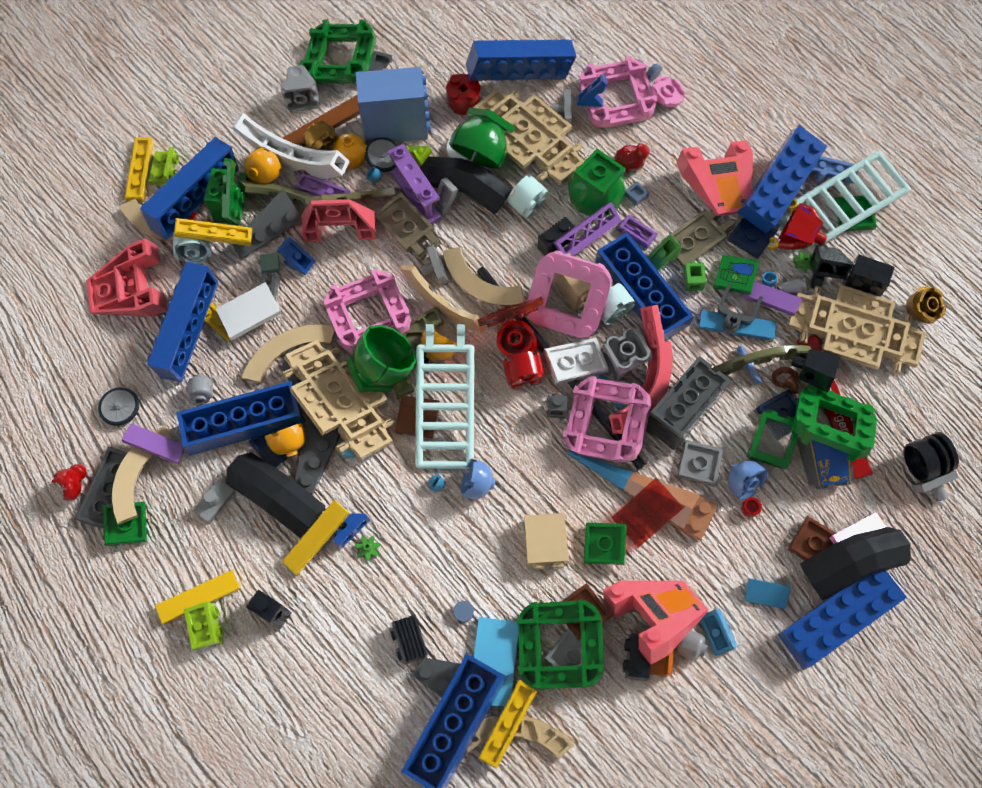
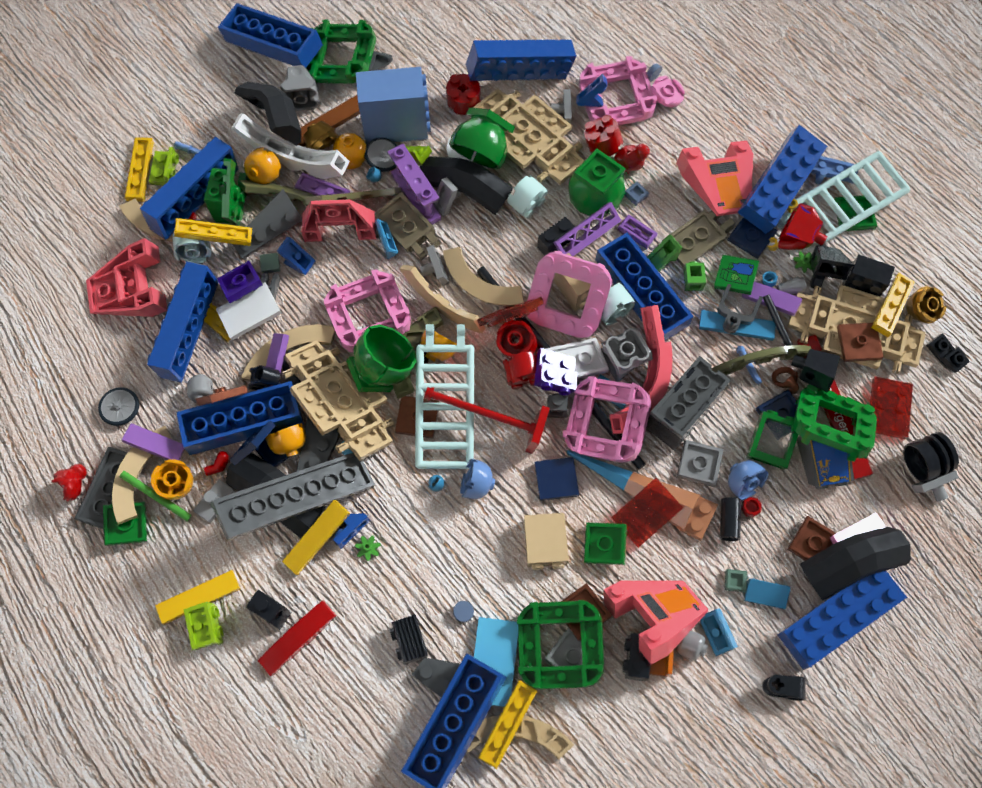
(152, 494): none -> bright green bar
(172, 479): none -> light orange cylinder
(187, 148): none -> medium blue piece
(219, 465): none -> red arm
(221, 394): none -> copper plate
(239, 282): none -> dark purple plate
(252, 442): none -> dark blue tile
(263, 377): none -> black piece
(270, 35): none -> blue brick
(277, 106): none -> black piece
(277, 351): none -> medium lavender tile
(291, 495): none -> dark grey plate
(296, 638): none -> red slope
(386, 238): none -> dark azure slope
(534, 428): none -> red tile
(555, 372): none -> plate
(556, 479): none -> dark blue tile
(603, 135): none -> red brick
(729, 524): none -> black pin
(735, 580): none -> sand green tile
(777, 320): none -> black bar
(788, 687): none -> black piece
(859, 342): none -> copper plate
(892, 406): none -> clear red plate
(893, 305): none -> yellow tile
(944, 351): none -> black slope

